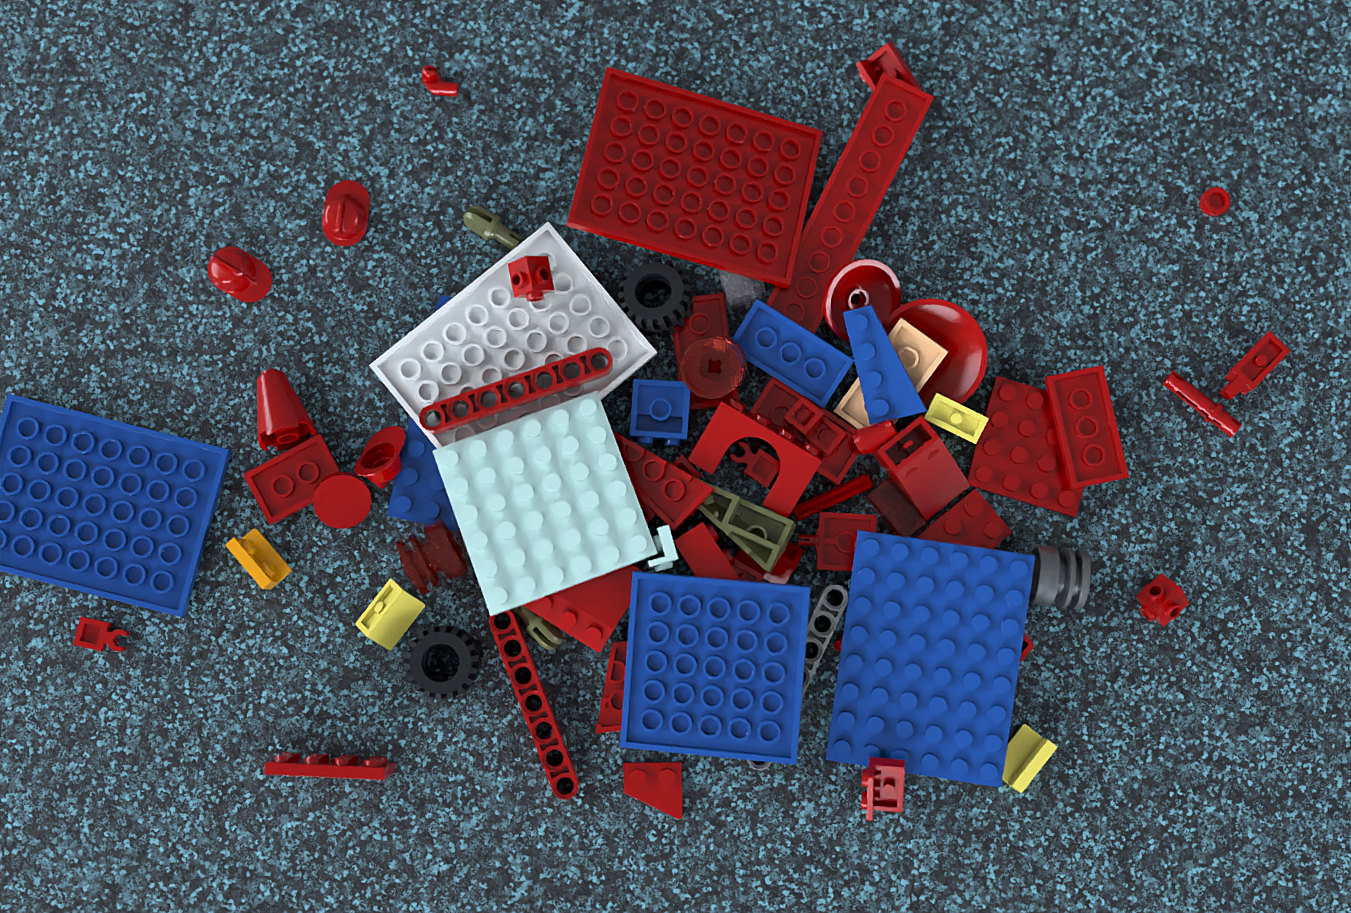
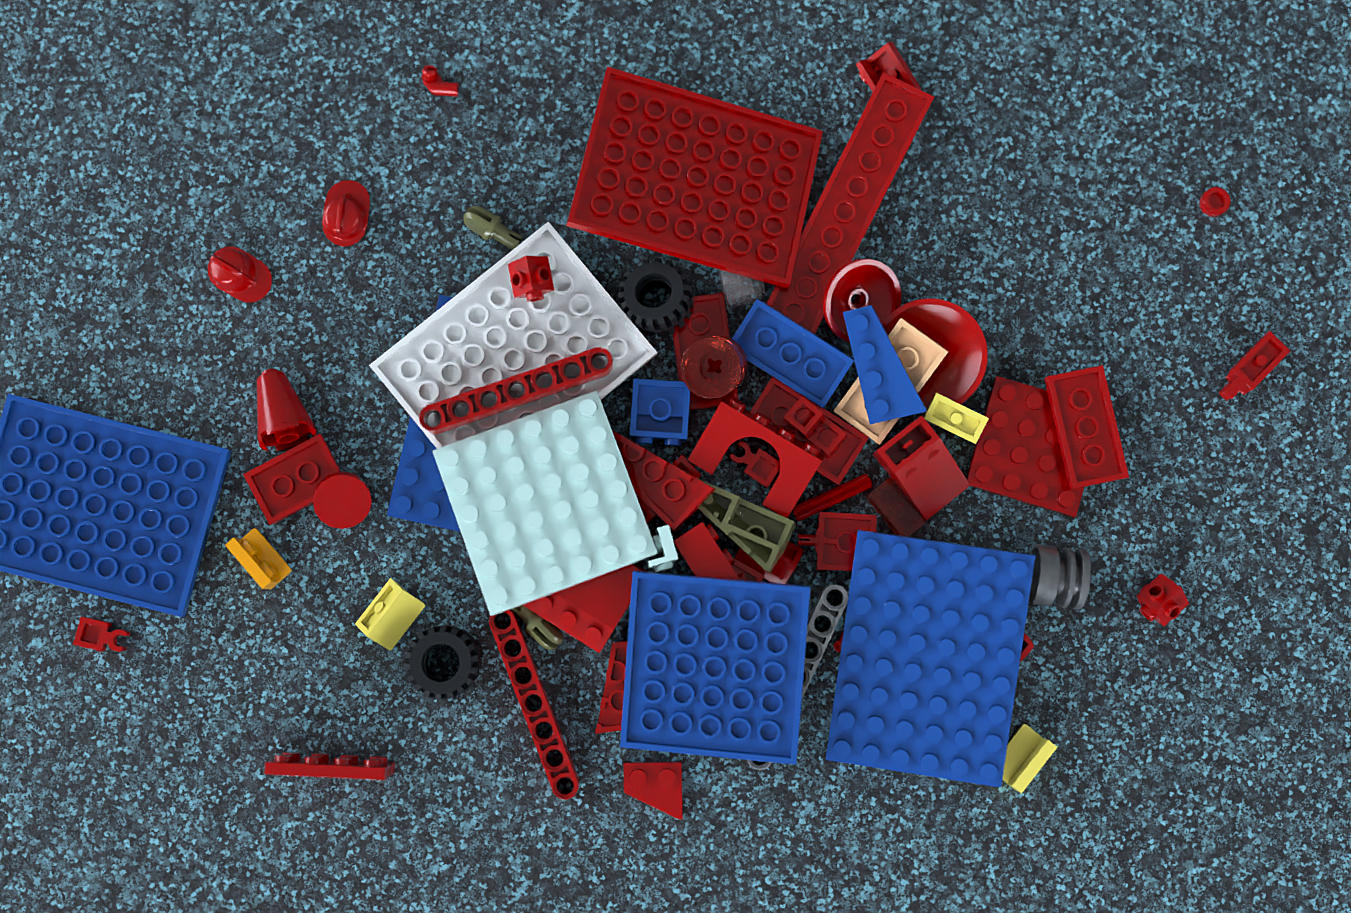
(382, 456): red piece -> none
(431, 557): clear red wheel -> none
(874, 436): red cone -> none
(884, 786): red bracket -> none
(969, 523): red plate -> none
(1210, 410): red pin -> none

